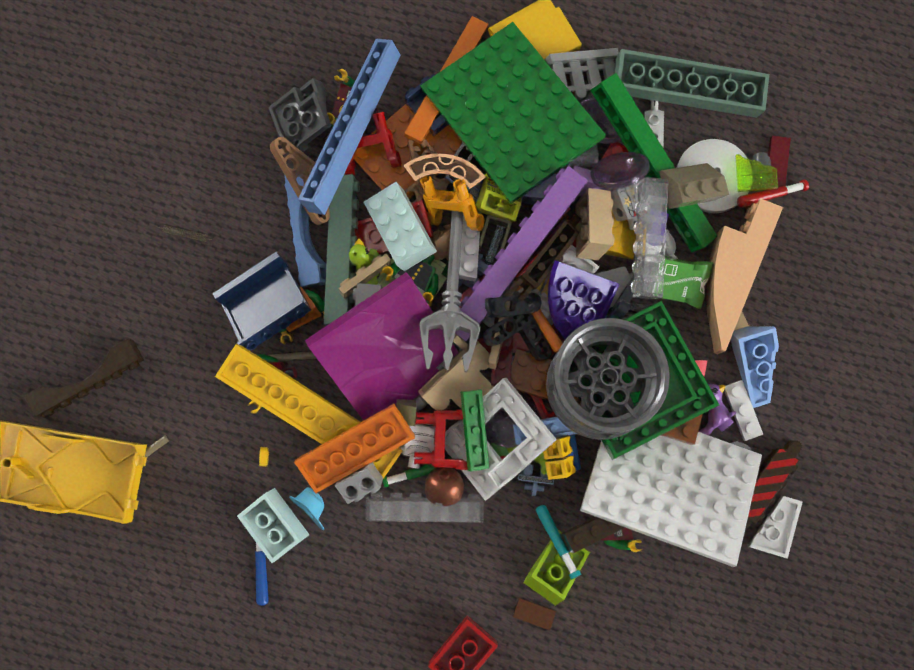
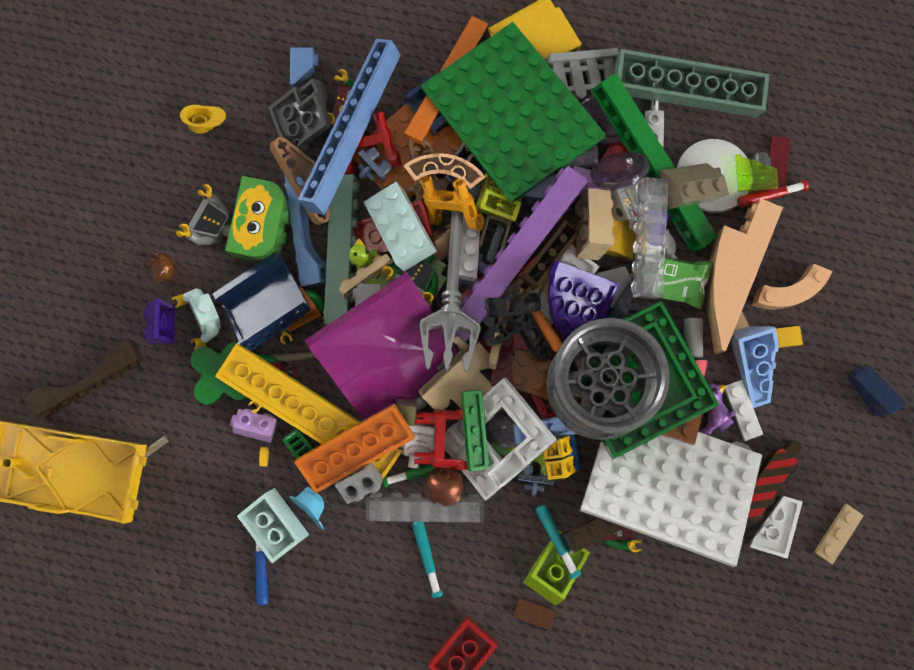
(160, 322): none -> dark purple slope
(163, 267): none -> clear orange hair
(202, 118): none -> yellow piece
(204, 314): none -> light aqua torso
(207, 363): none -> green plant
(209, 222): none -> torso
(254, 425): none -> lavender brick
(258, 220): none -> bright green brick
(291, 447): none -> green slope
(302, 65): none -> medium blue slope
(368, 158): none -> sand blue hips
(425, 551): none -> teal piece
(693, 336): none -> light grey pin
(789, 336): none -> yellow tile
(807, 286): none -> light nougat brick
(838, 534): none -> tan plate
(875, 391): none -> dark blue slope

